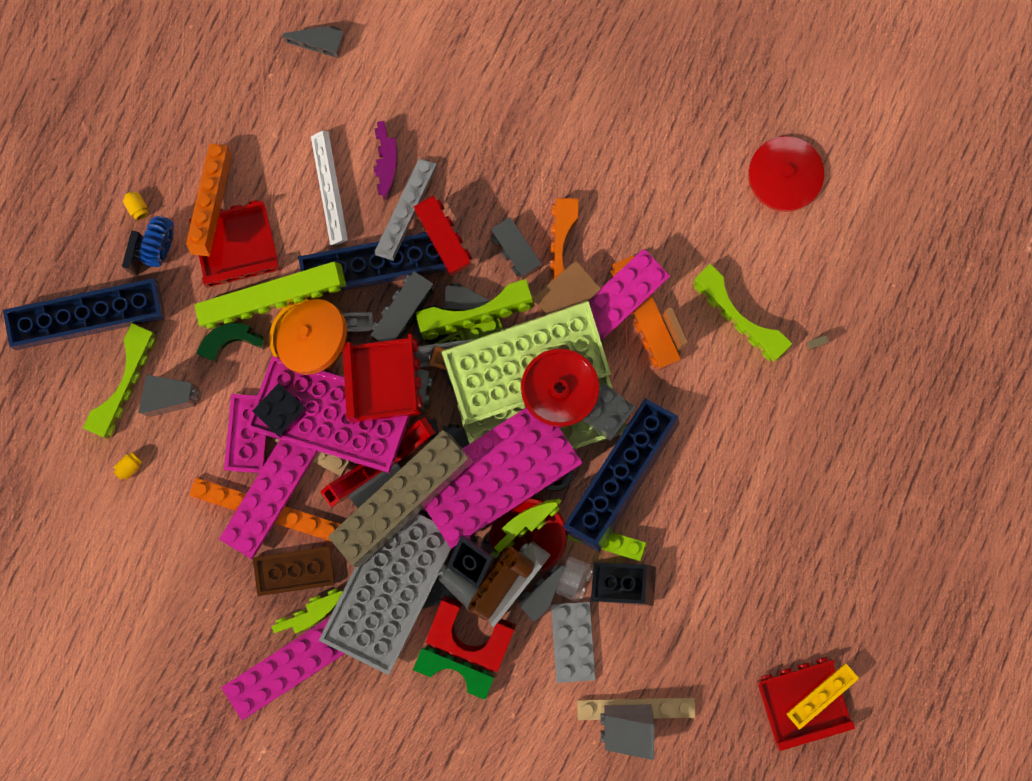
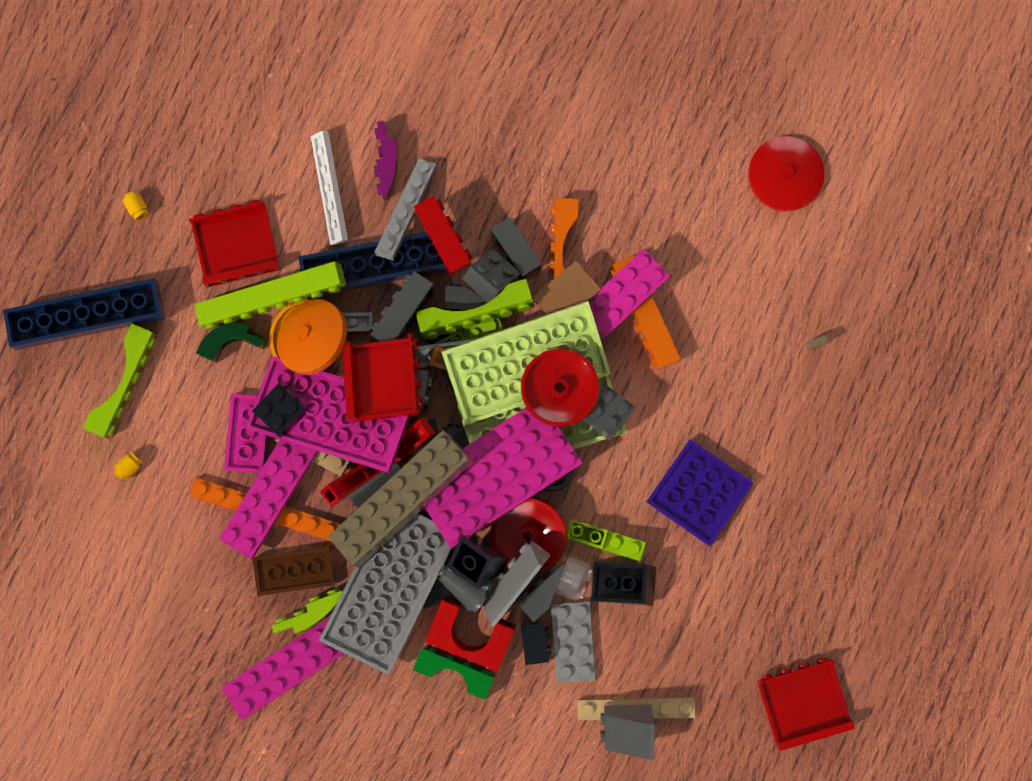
(132, 255): black plate -> none
(157, 241): blue gear -> none
(166, 396): dark grey slope -> none
(209, 200): orange brick -> none
(320, 39): dark grey slope -> none
(490, 275): none -> dark grey brick
(498, 582): reddish brown beam -> none
(531, 518): lime slope -> none
(535, 643): none -> black brick
(621, 475): dark blue brick -> none
(675, 329): medium nougat tile -> none
(699, 492): none -> dark purple plate
(769, 341): lime arch -> none
(822, 696): yellow plate -> none

